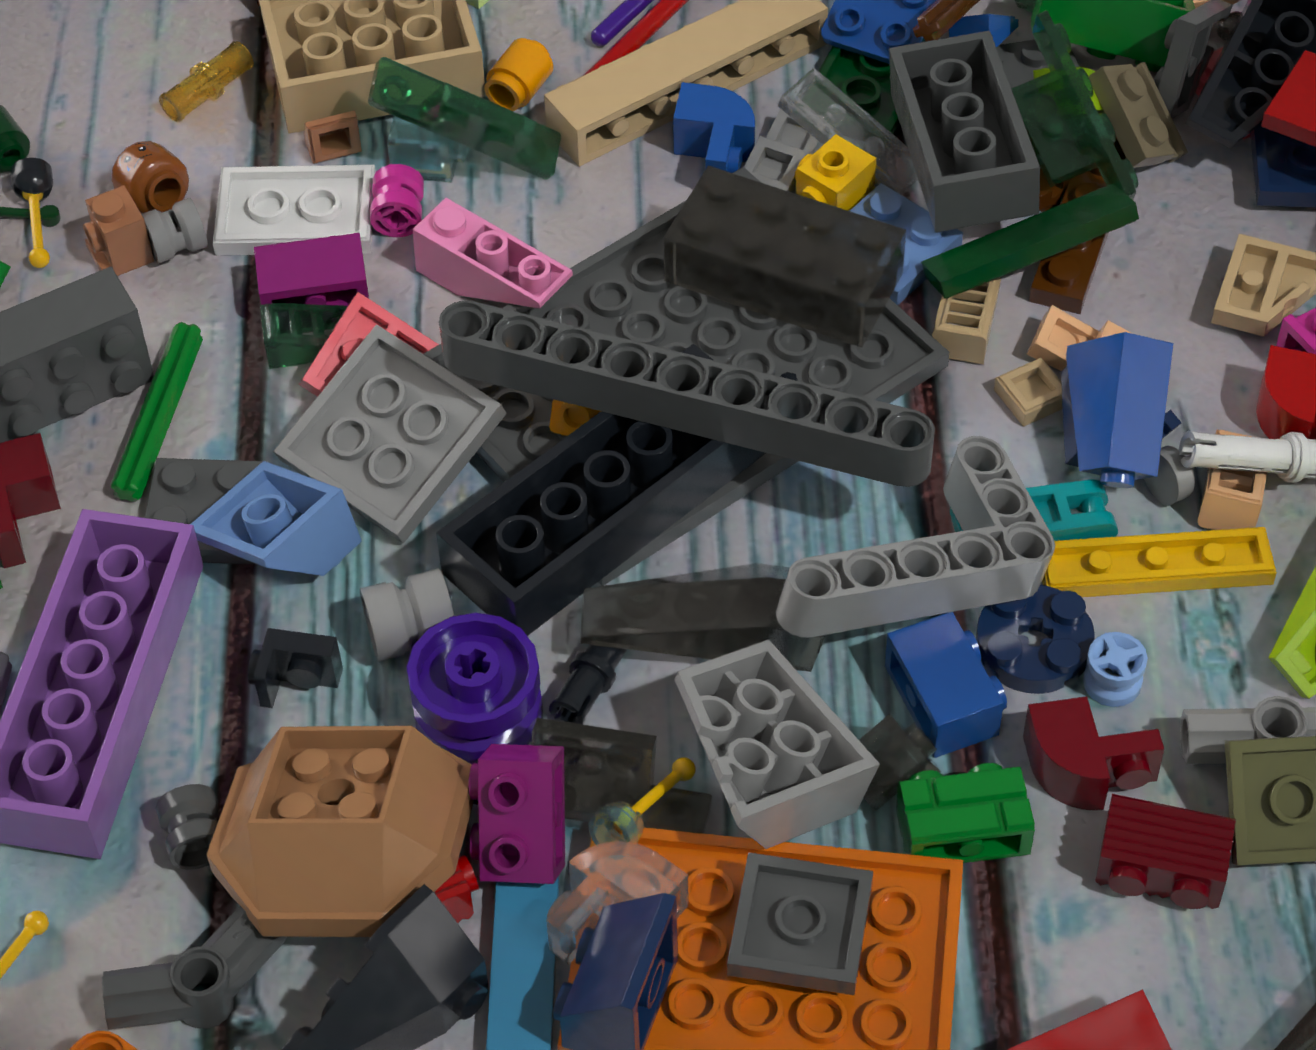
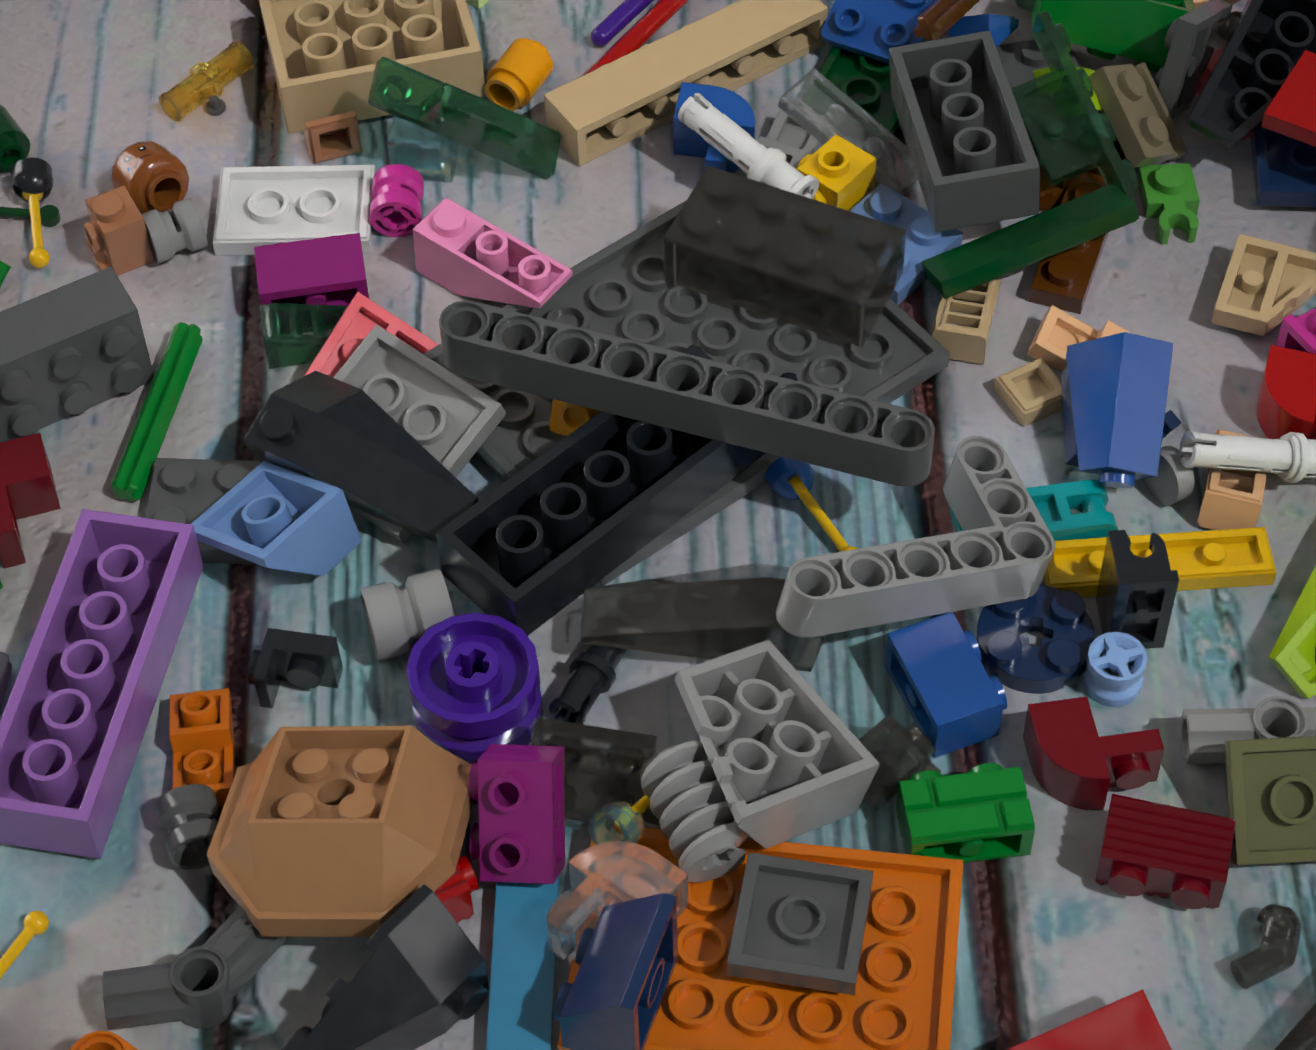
(203, 740): none -> orange slope
(215, 105): none -> dark grey piece
(353, 444): none -> black wedge
(693, 811): none -> light grey piece
(737, 145): none -> white pin
(794, 481): none -> hinge
(1136, 592): none -> black hinge
(1172, 196): none -> bright green plate
(1277, 947): none -> clear smoke arm

